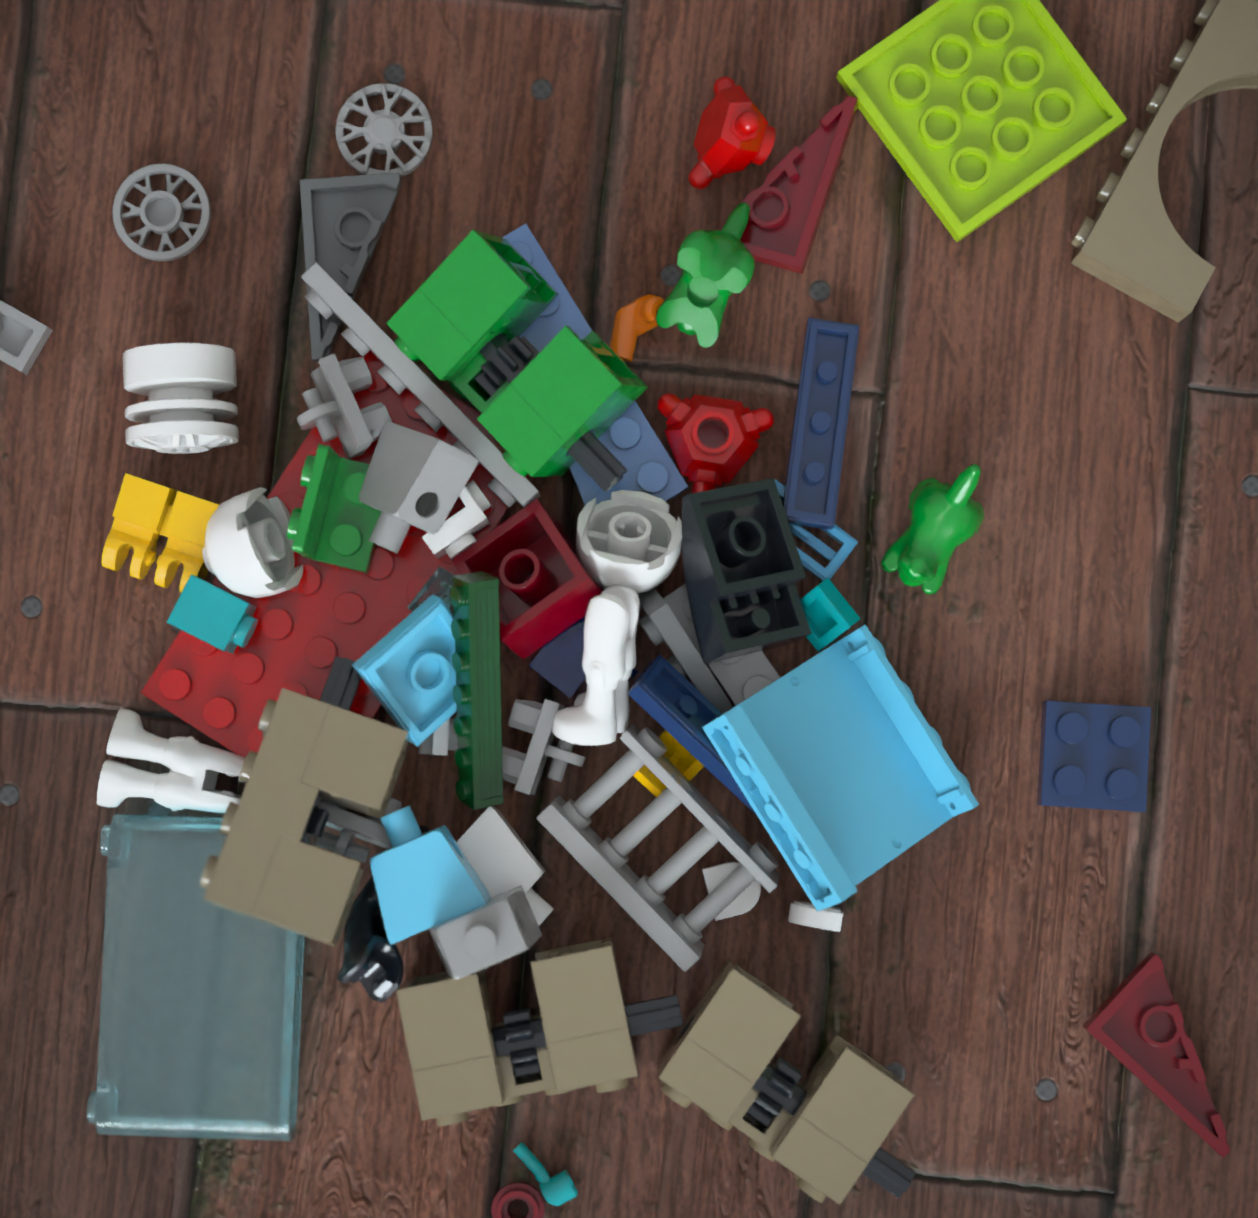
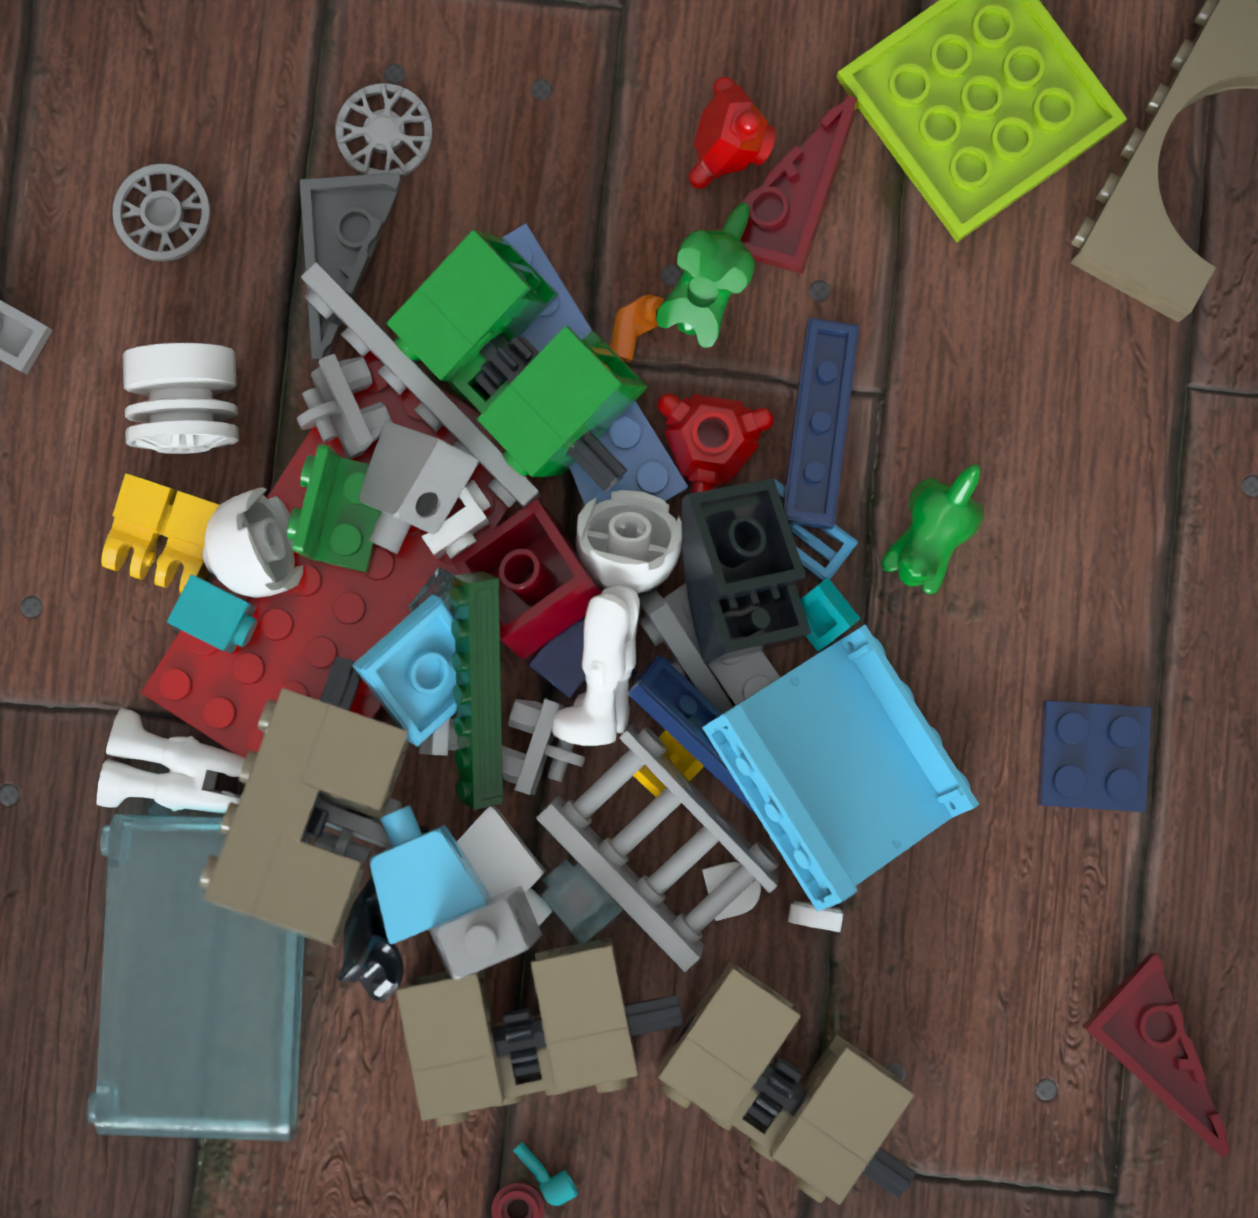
(579, 900): none -> clear light blue window

